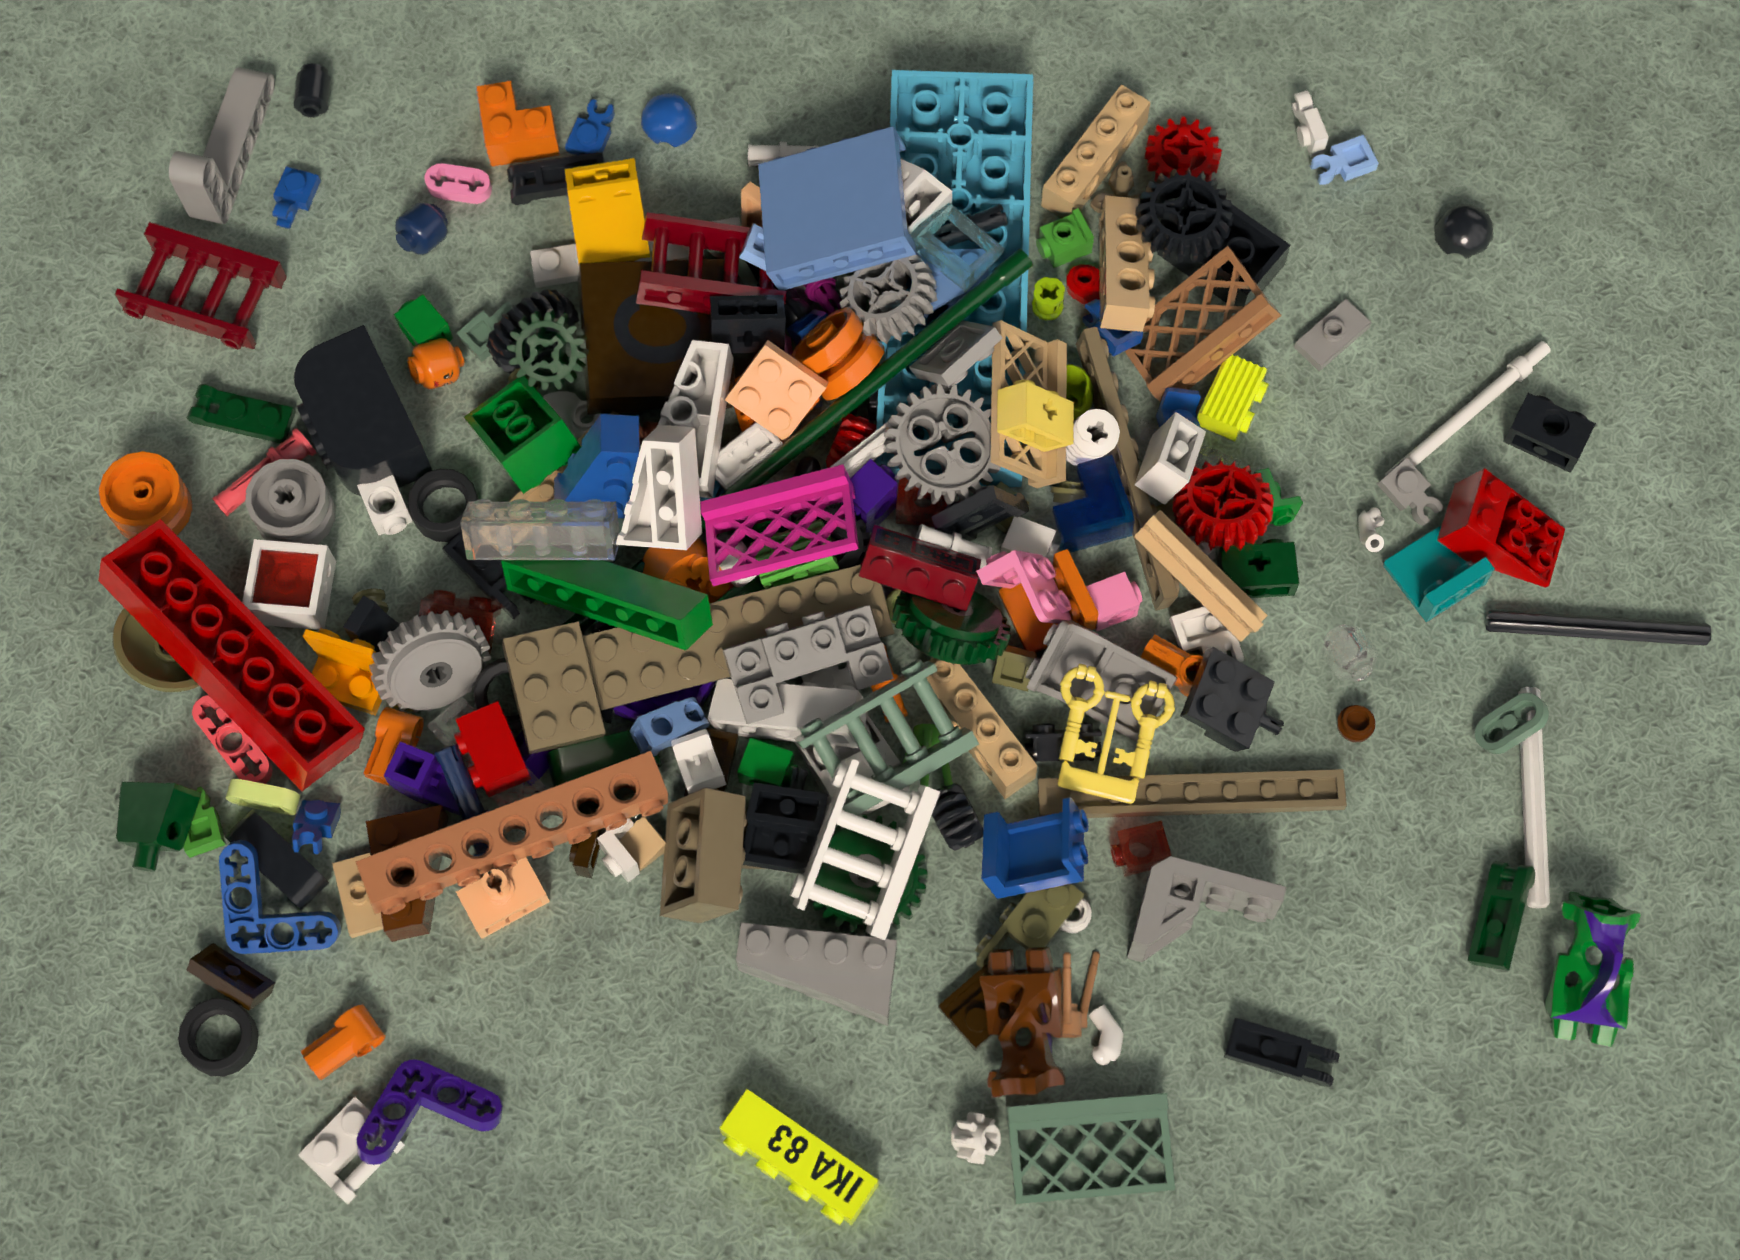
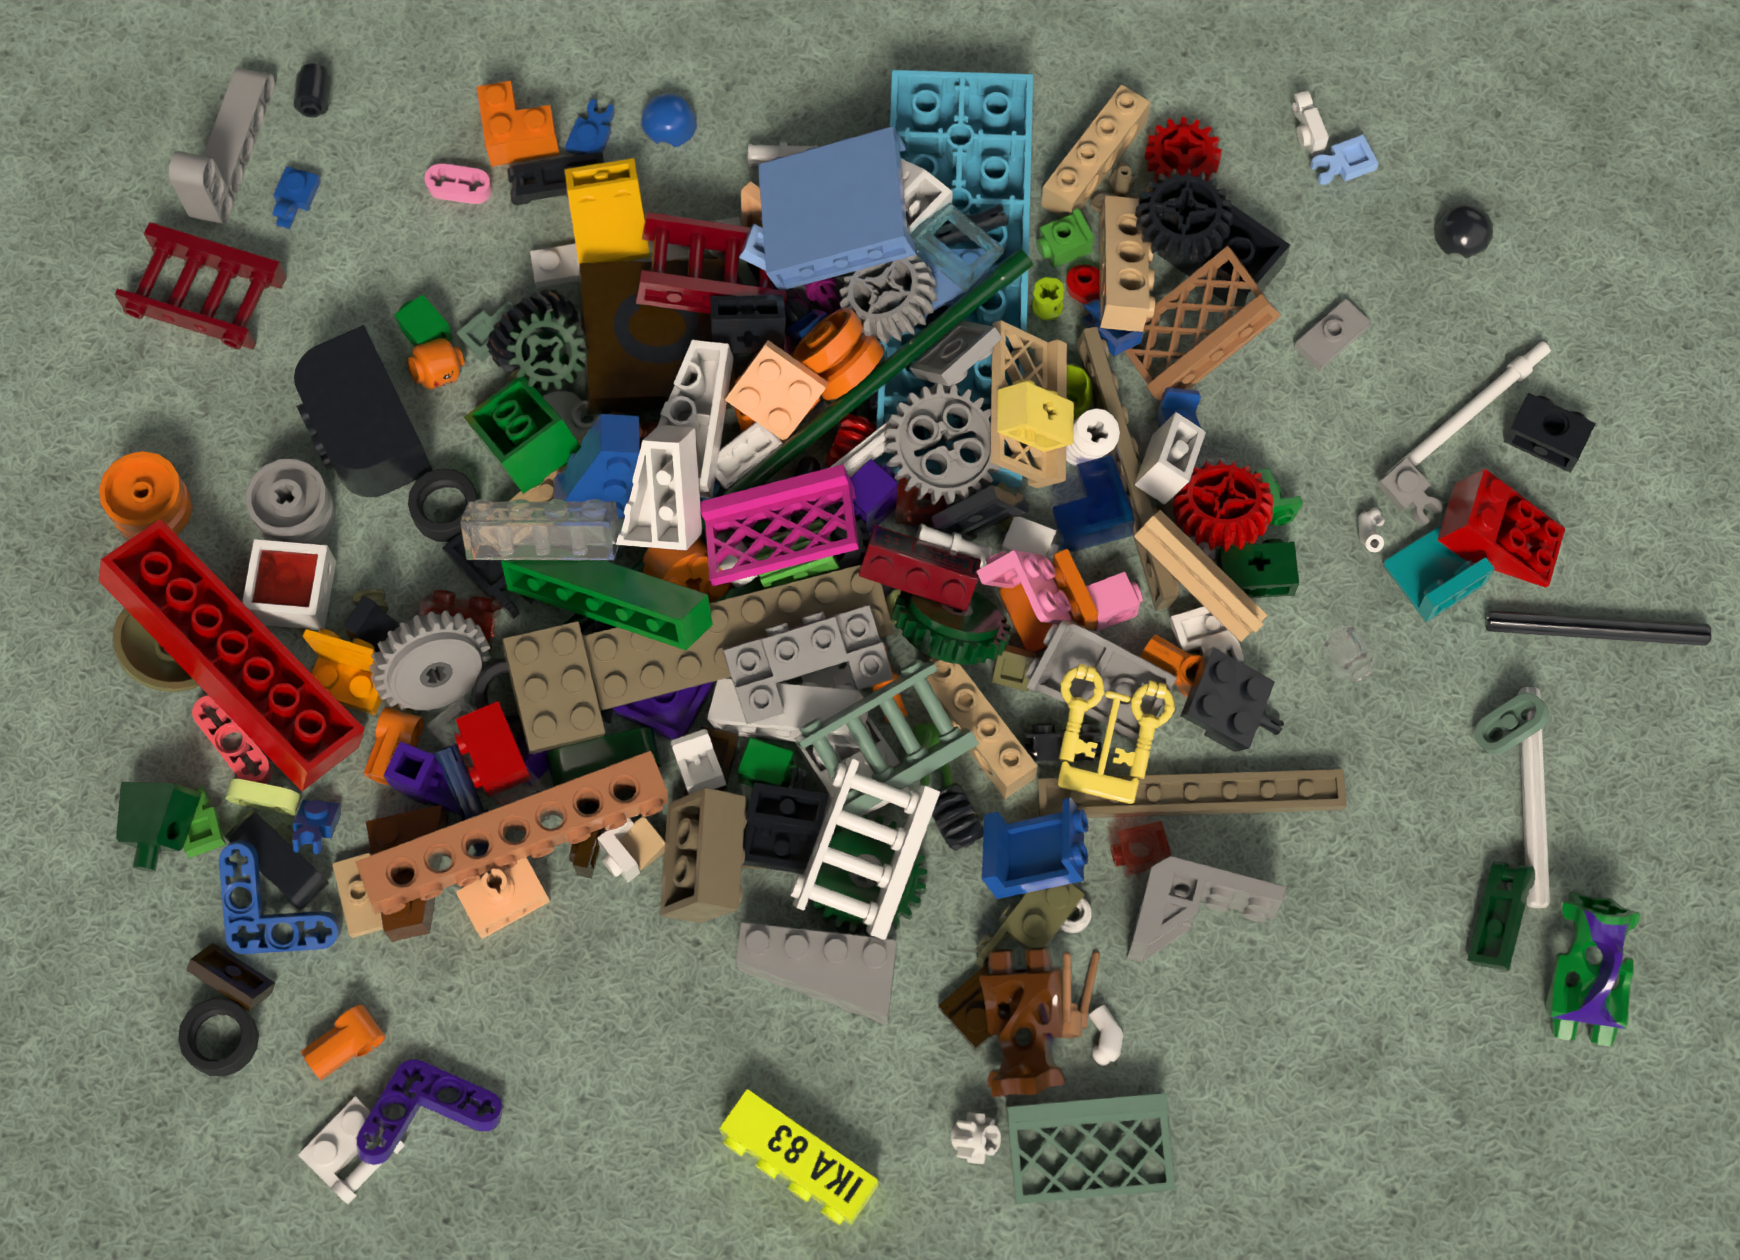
(242, 414): dark green plate -> none
(292, 448): coral pin -> none
(384, 492): white brick -> none
(421, 228): dark blue head -> none
(658, 728): medium blue leg -> none
(1067, 492): olive plate -> none
(1232, 396): neon yellow brick -> none
(1278, 1052): black hinge -> none
(1356, 723): reddish brown plate -> none

